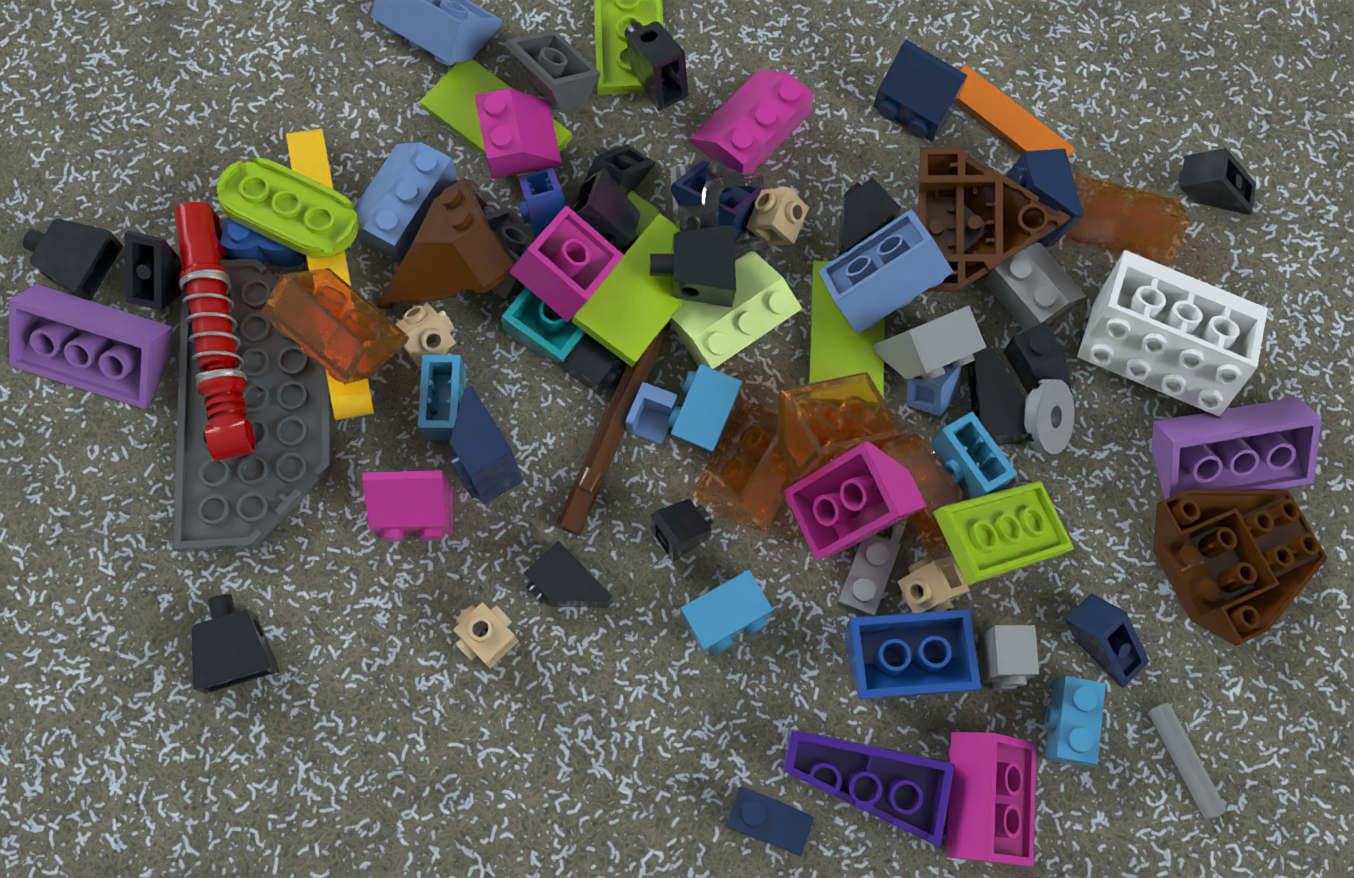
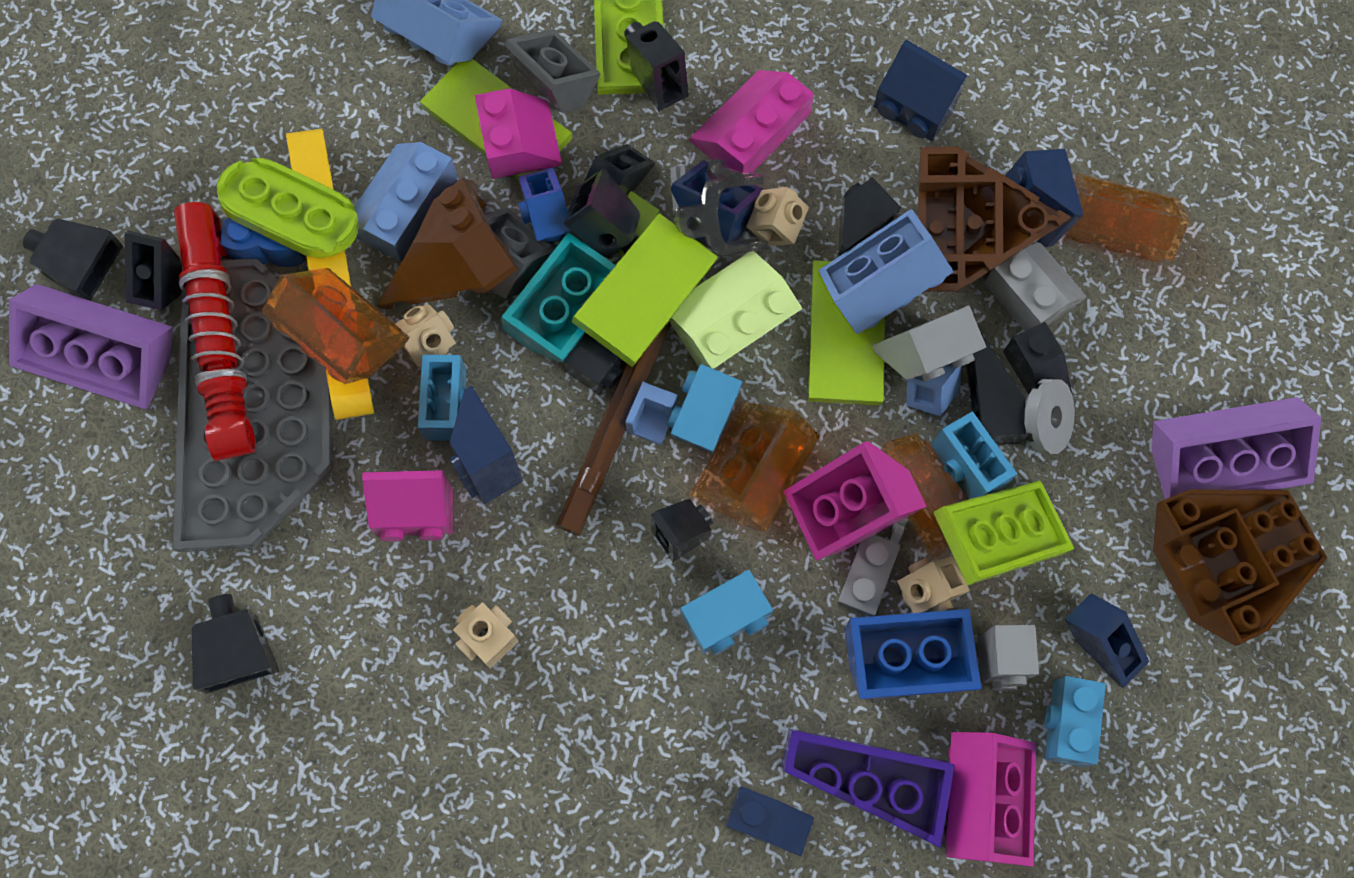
(565, 581): black slope -> none
(566, 263): dark pink slope -> none
(700, 265): black torso -> none
(830, 419): clear orange slope -> none
(1006, 117): orange tile -> none
(1174, 333): white brick -> none
(1187, 761): light grey axle -> none
(1217, 181): black slope -> none

